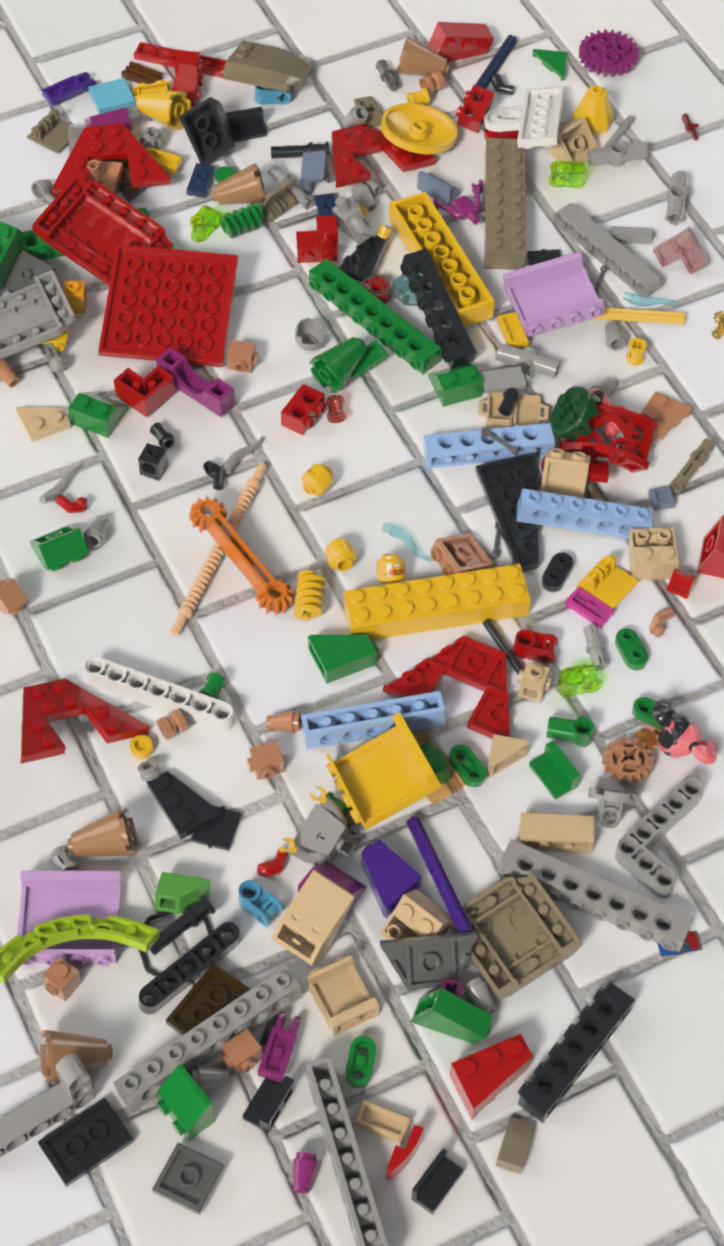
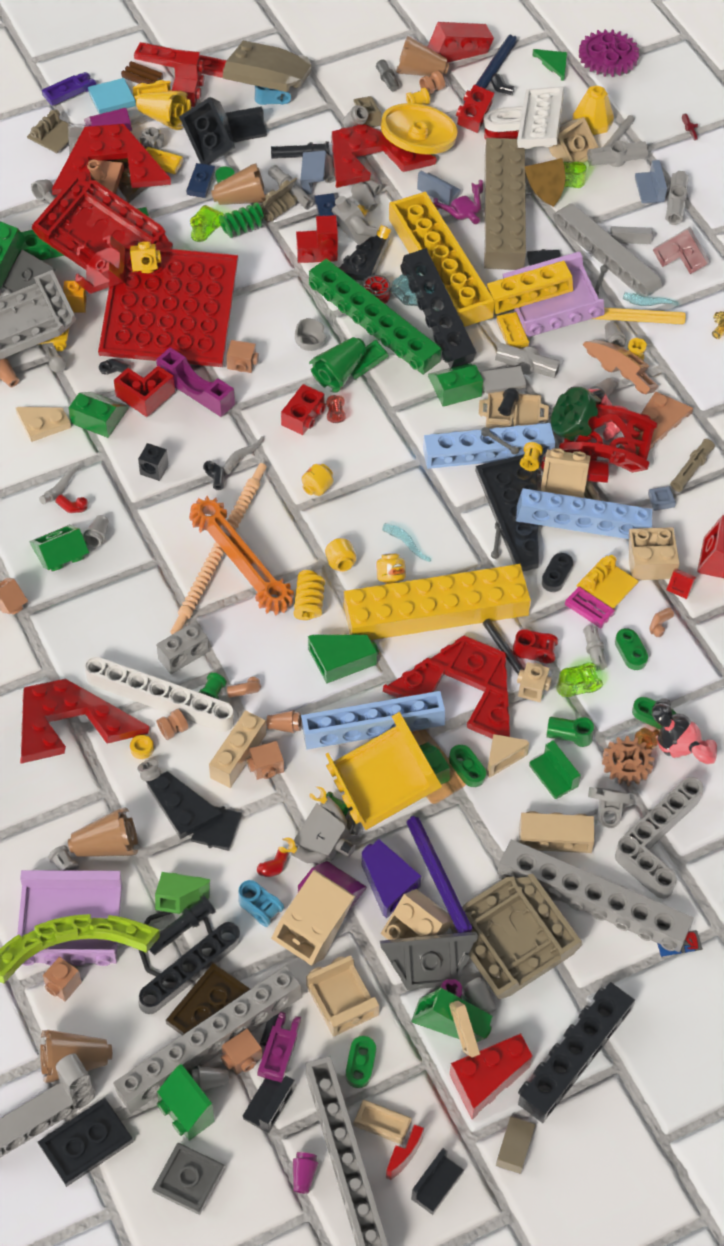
(103, 267): none -> red panel
(112, 365): none -> black arm
(142, 264): none -> yellow brick
(164, 438): black pin -> none
(182, 647): none -> light grey brick
(234, 751): none -> tan brick
(252, 686): none -> nougat arm
(459, 554): nougat plate -> none
(464, 1028): none -> tan tile
(530, 287): none -> yellow brick
(531, 456): none -> yellow bush
(547, 180): none -> pearl gold shield
(617, 358): none -> nougat slope
(652, 184): none -> sand blue panel

